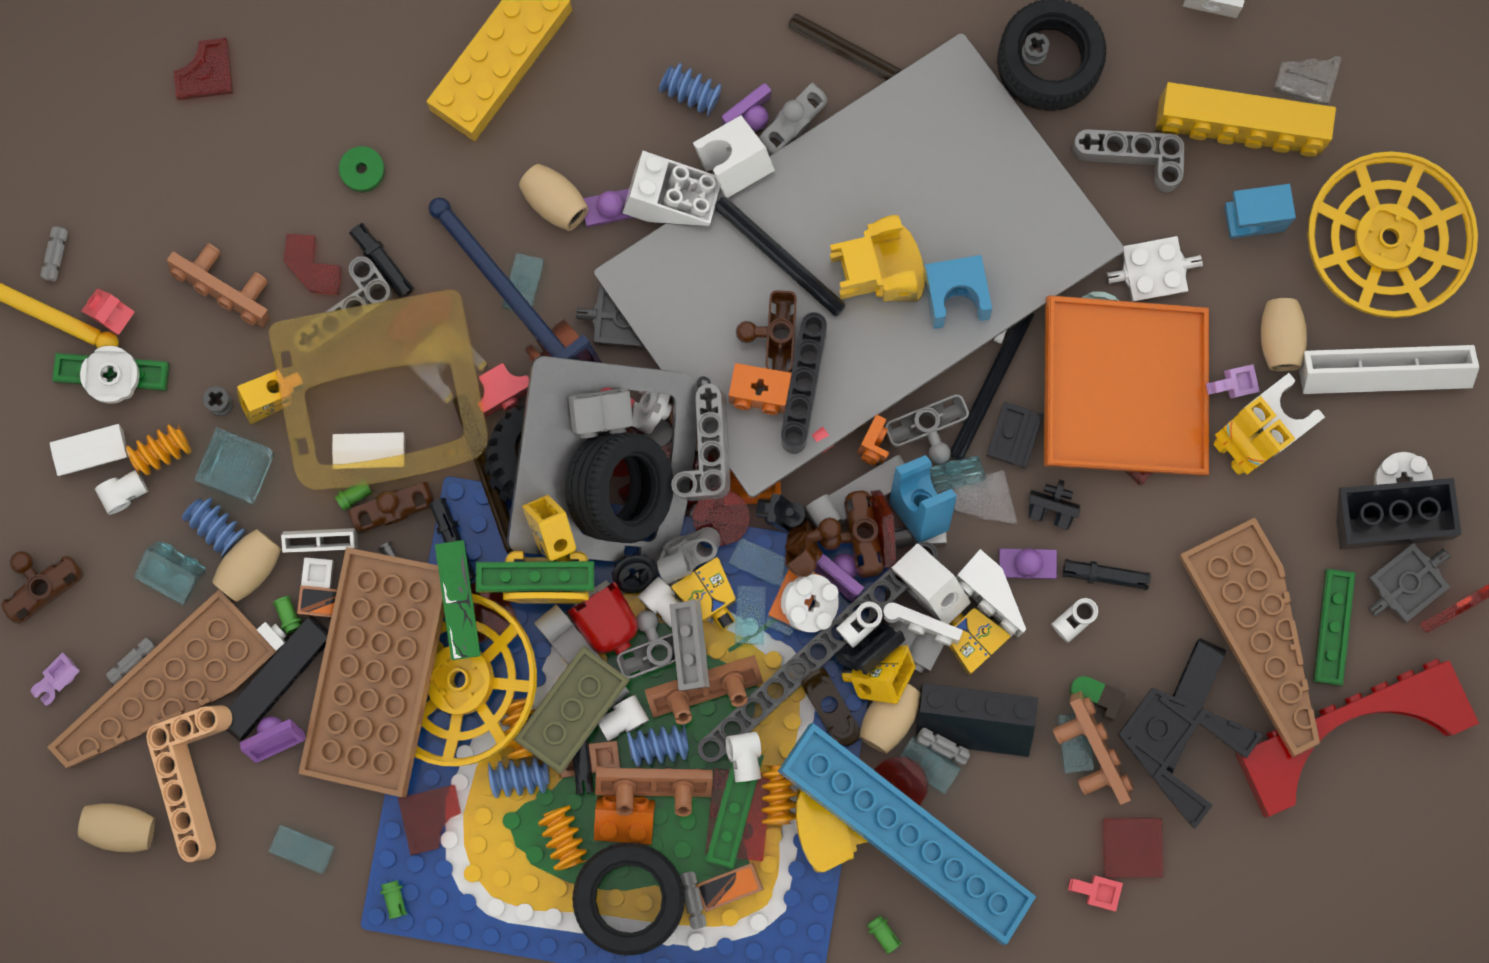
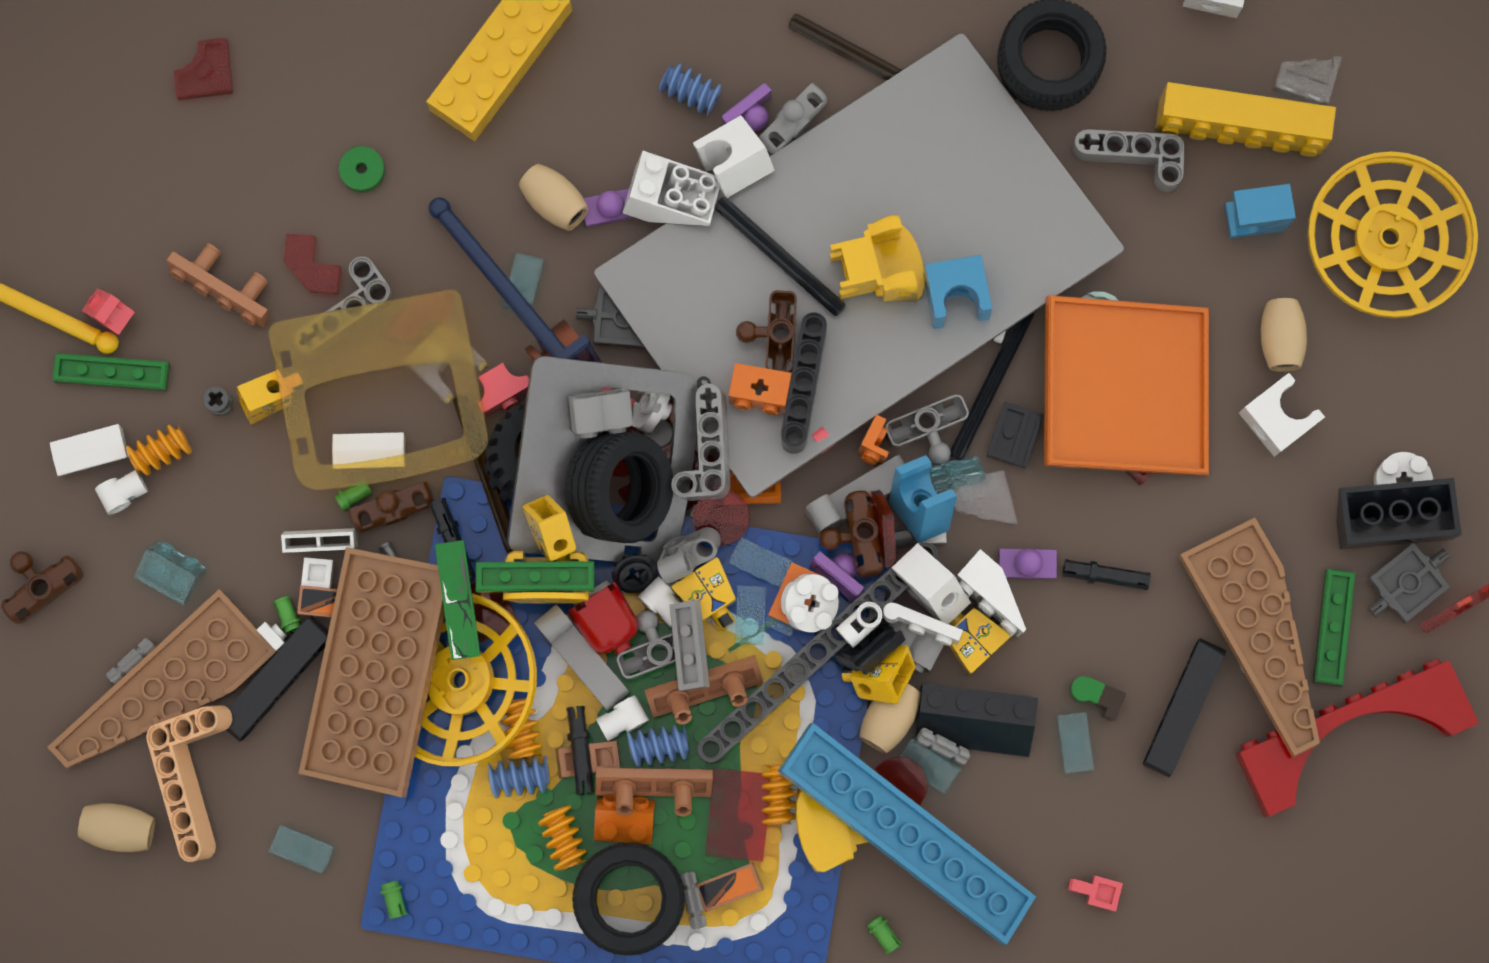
(54, 254): light grey axle -> none
(57, 676): lavender plate -> none
(98, 363): white plate -> none
(212, 526): medium blue piece -> none
(234, 466): clear light blue container -> none
(246, 565): tan piece -> none
(272, 738): medium lavender tile -> none
(374, 251): black pin -> none
(426, 816): clear red tile -> none
(571, 710): olive tile -> none
(731, 820): green tile -> none
(744, 753): white piece -> none
(781, 513): black hips -> none
(803, 548): reddish brown piece -> none
(840, 721): dark brown piece -> none
(1034, 57): dark grey bush -> none
(1064, 628): white piece -> none
(1065, 509): black hips -> none
(1108, 758): nougat plate -> none
(1133, 847): clear red tile -> none
(1154, 269): white plate -> none
(1159, 732): black wing -> none
(1237, 381): lavender plate -> none
(1244, 442): yellow hips -> none
(1389, 369): white brick -> none

